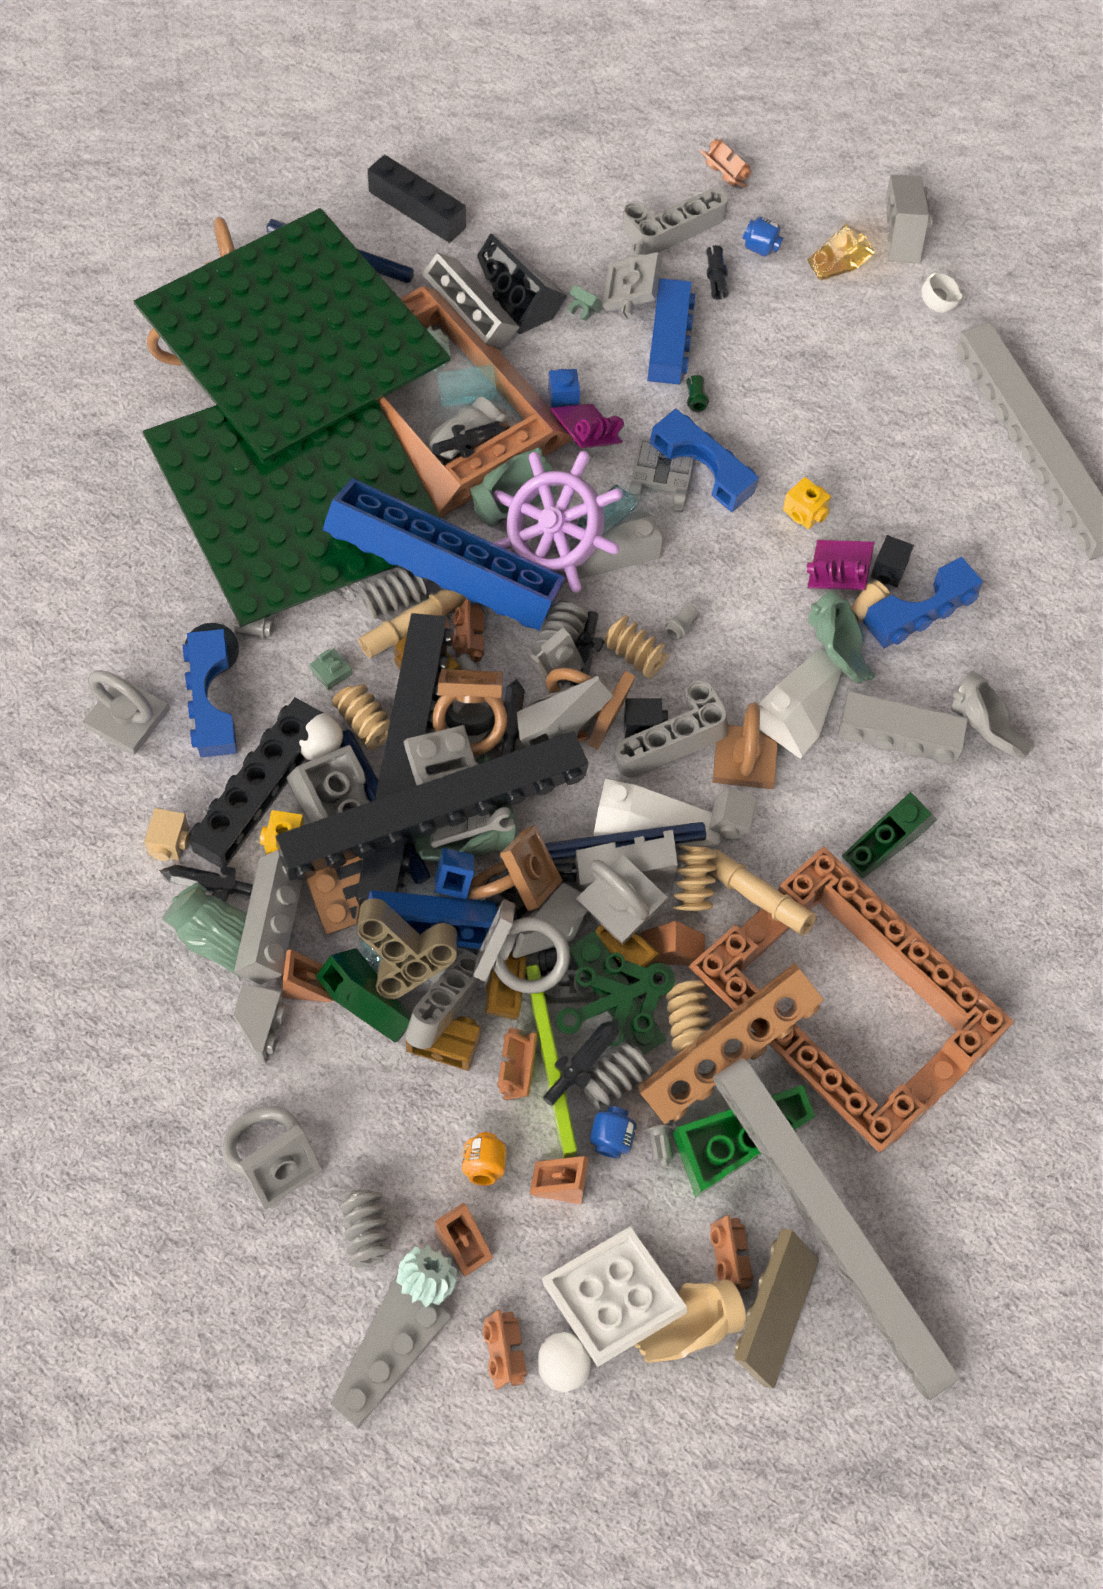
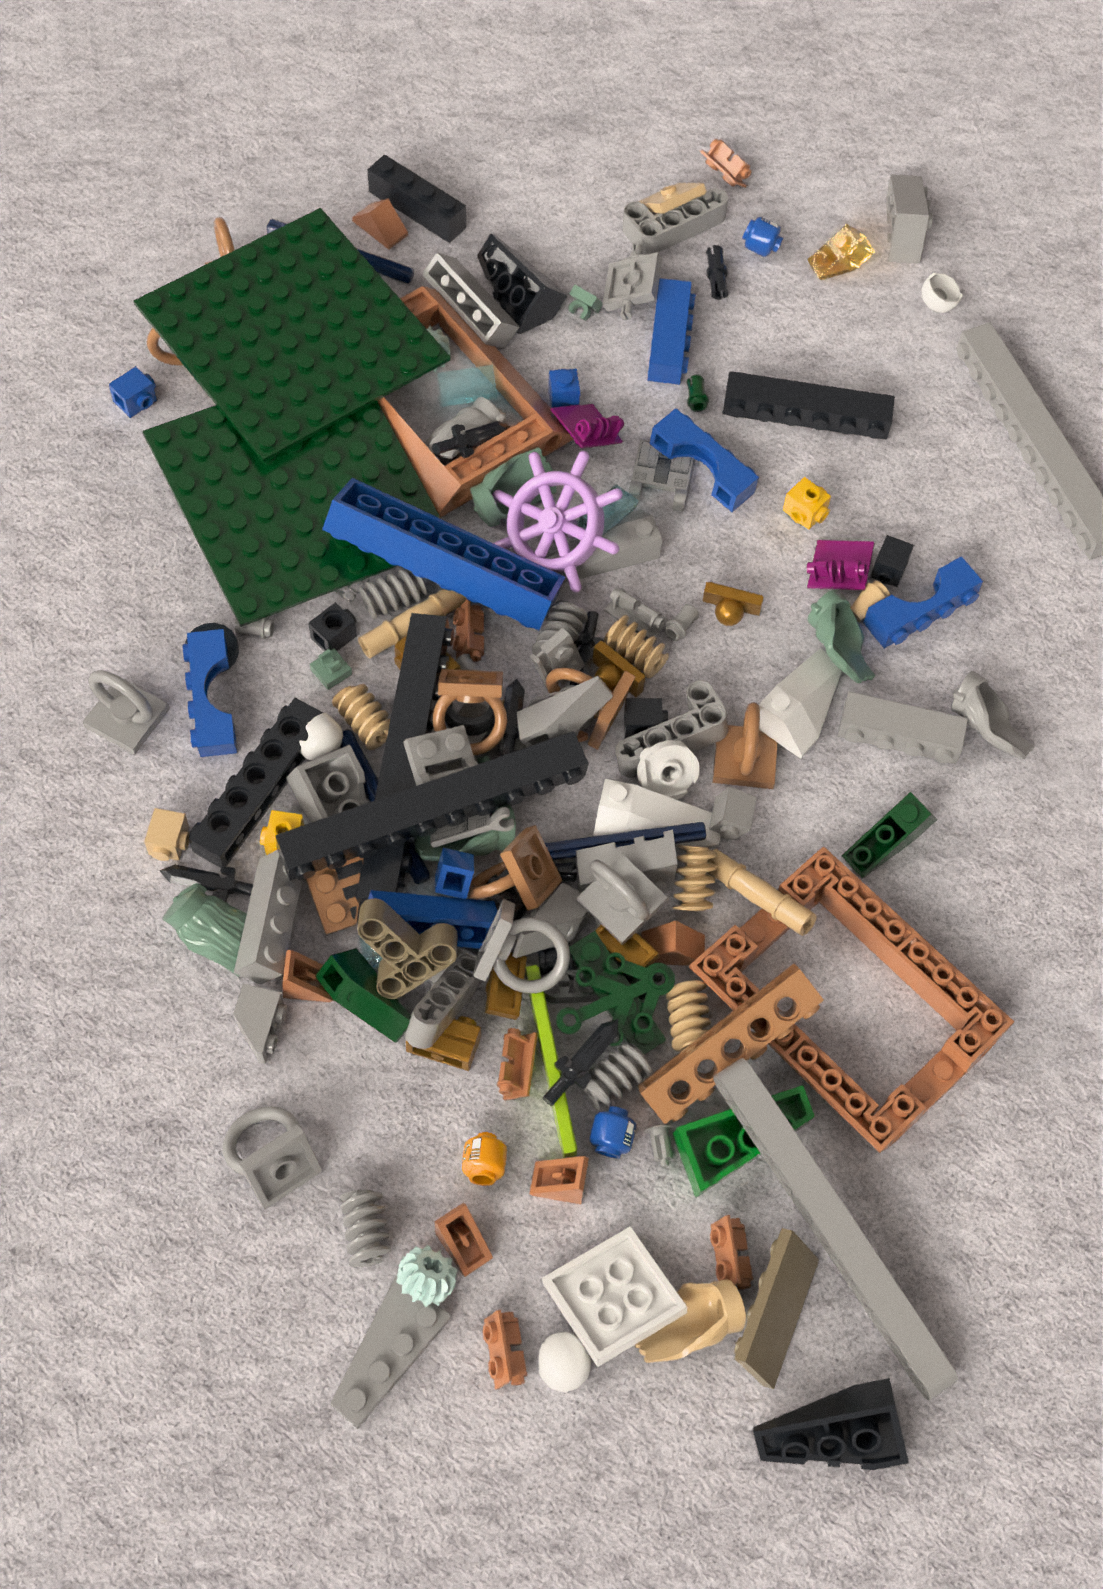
(133, 392): none -> blue brick
(333, 638): none -> black brick
(381, 223): none -> nougat slope
(612, 667): none -> pearl gold tile
(647, 618): none -> light grey hinge
(664, 754): none -> white plate
(673, 196): none -> tan plate
(731, 603): none -> pearl gold tile
(808, 405): none -> black brick
(844, 1427): none -> black wedge

